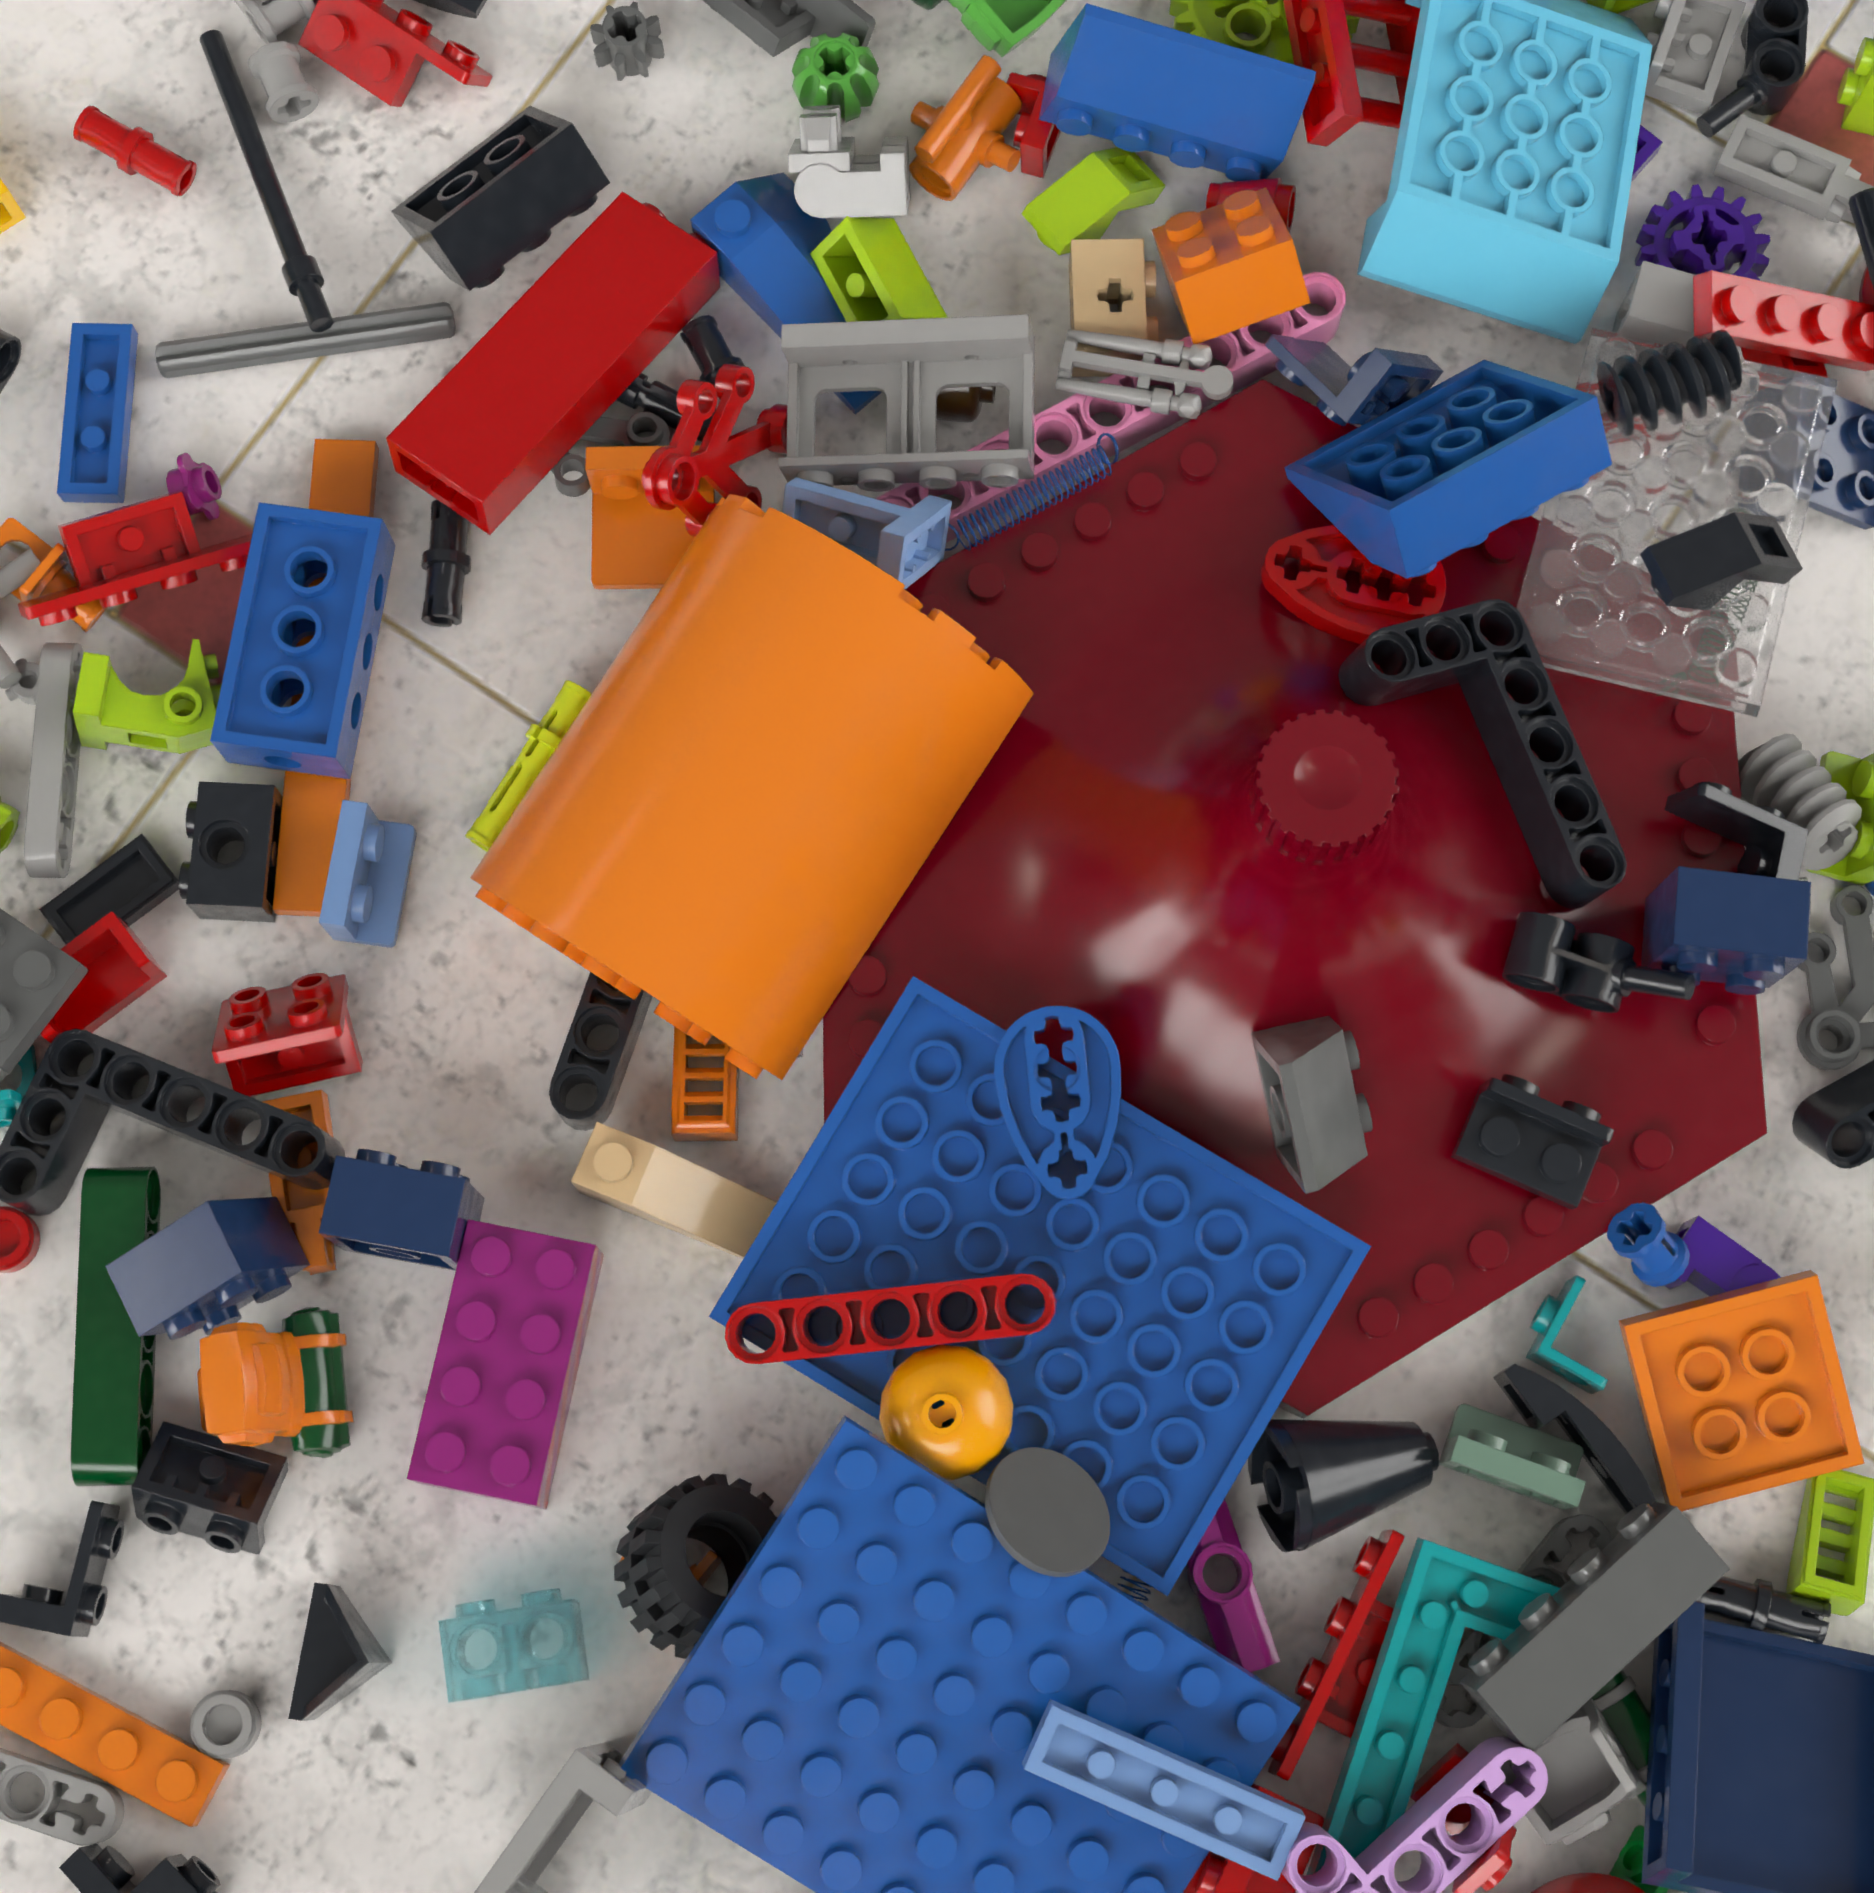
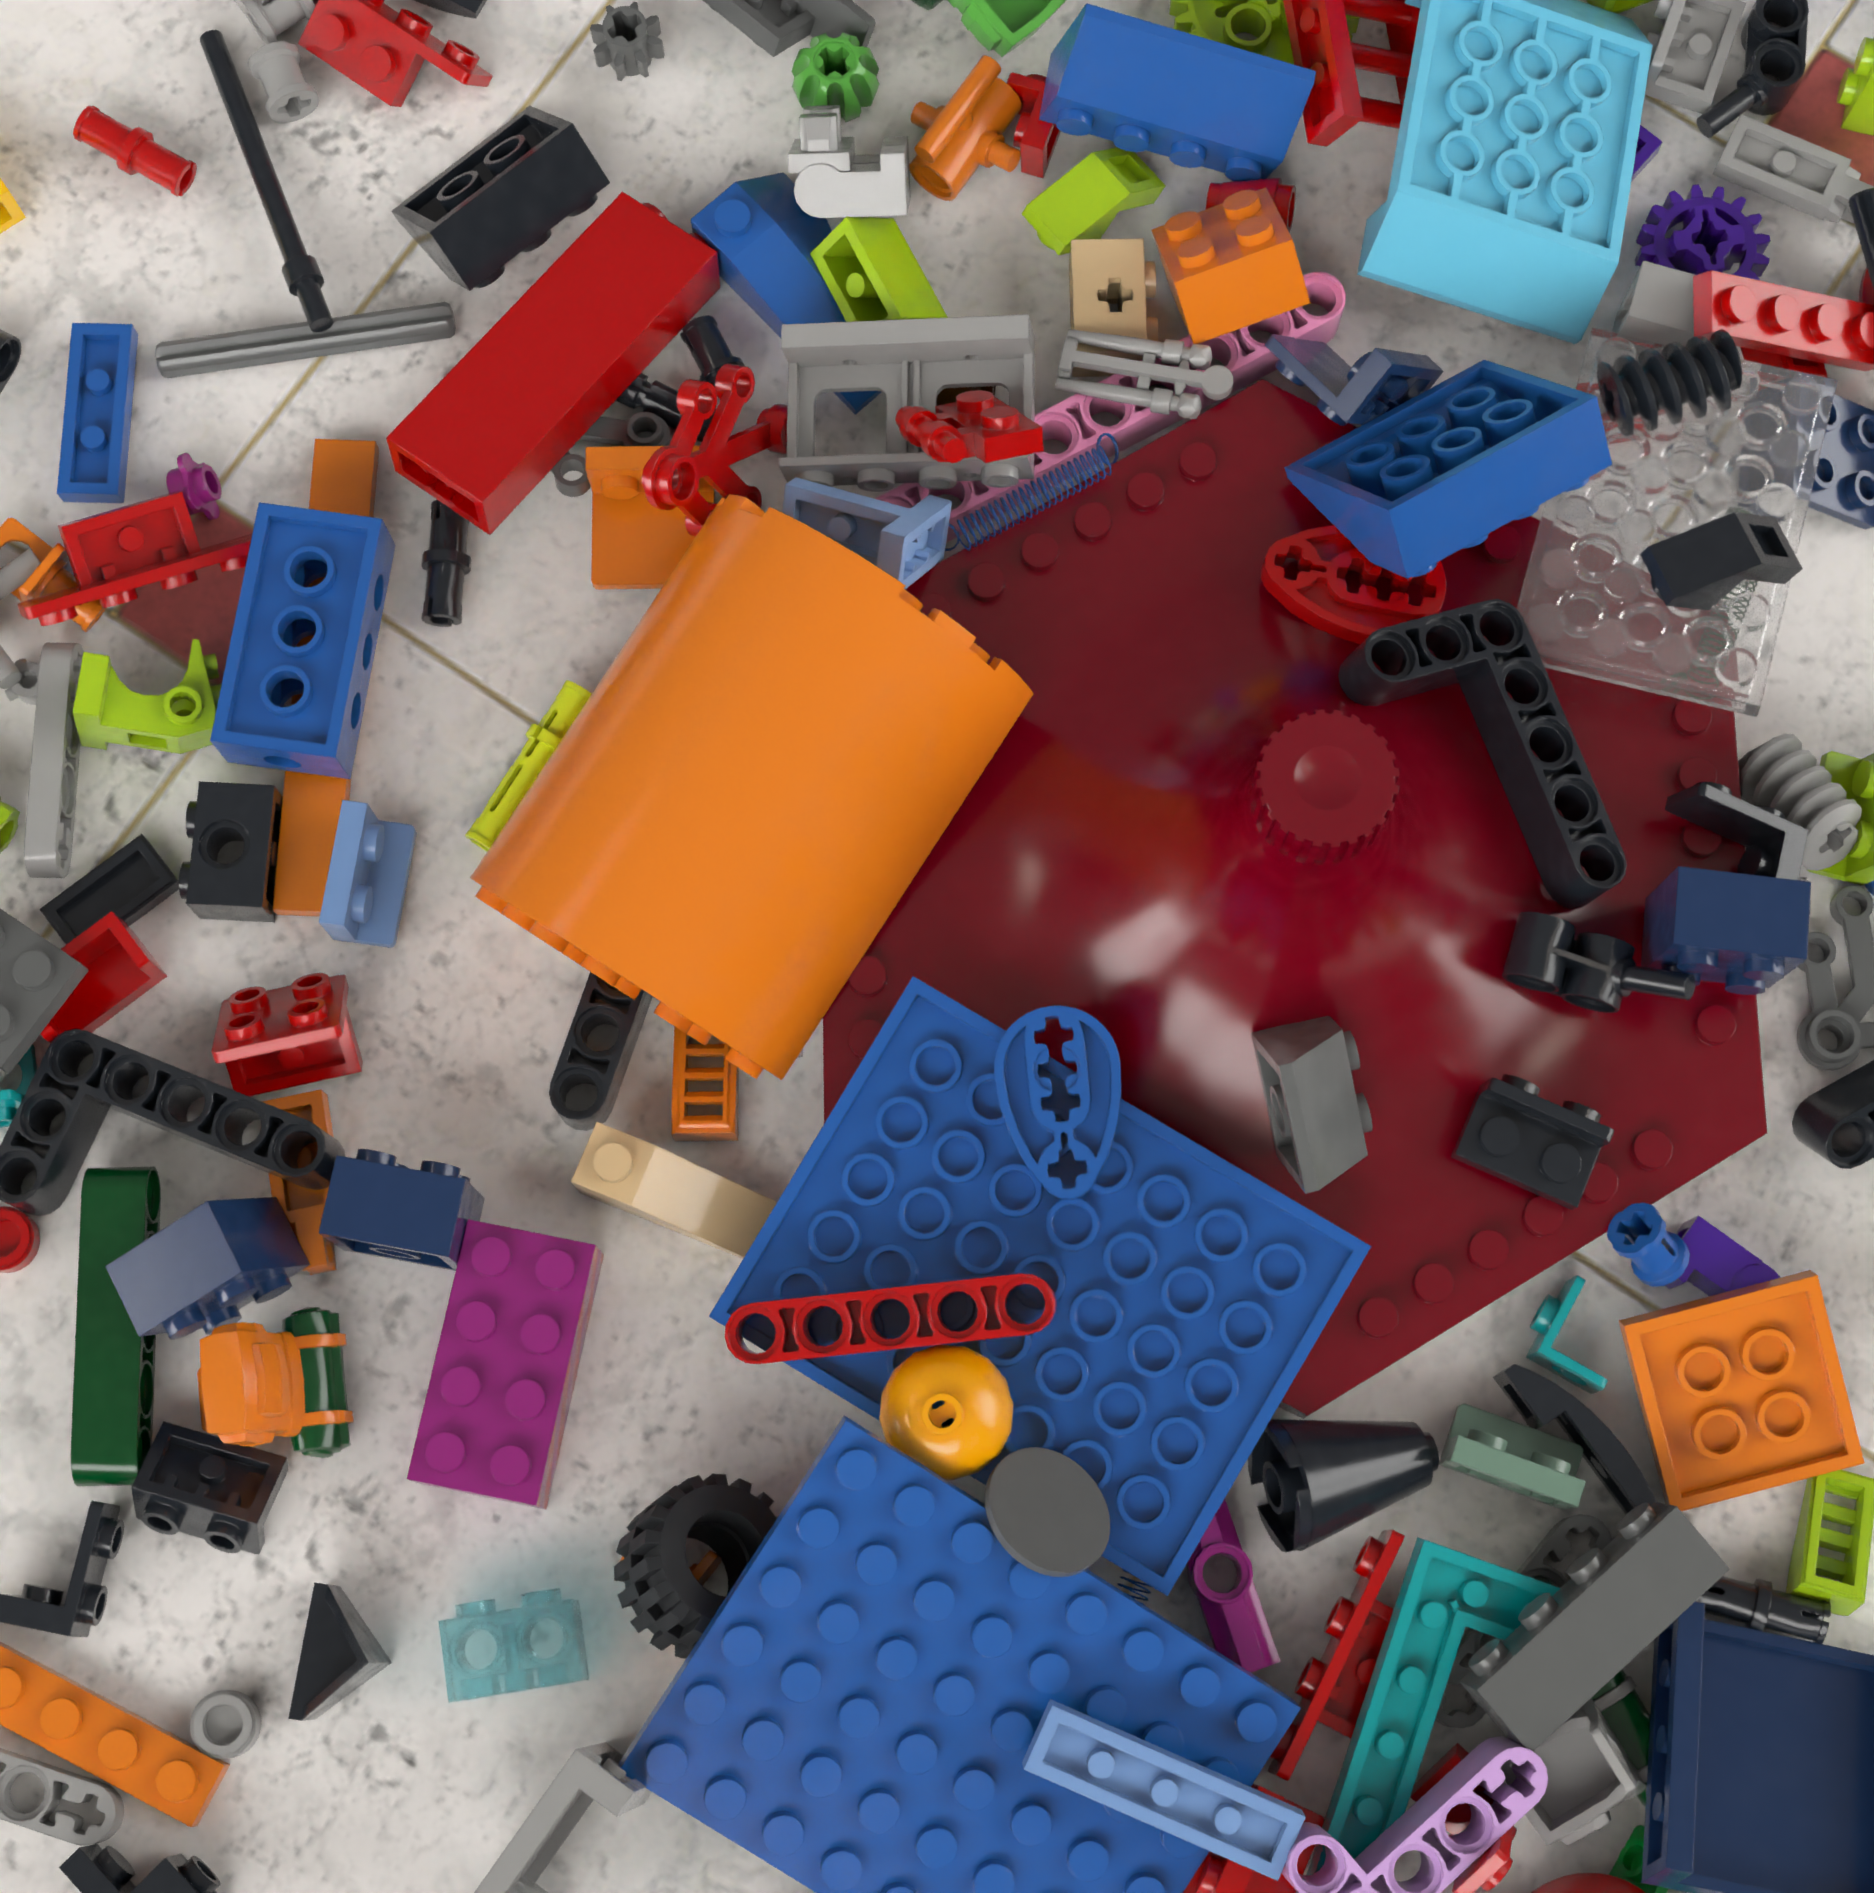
(970, 428): none -> red plate

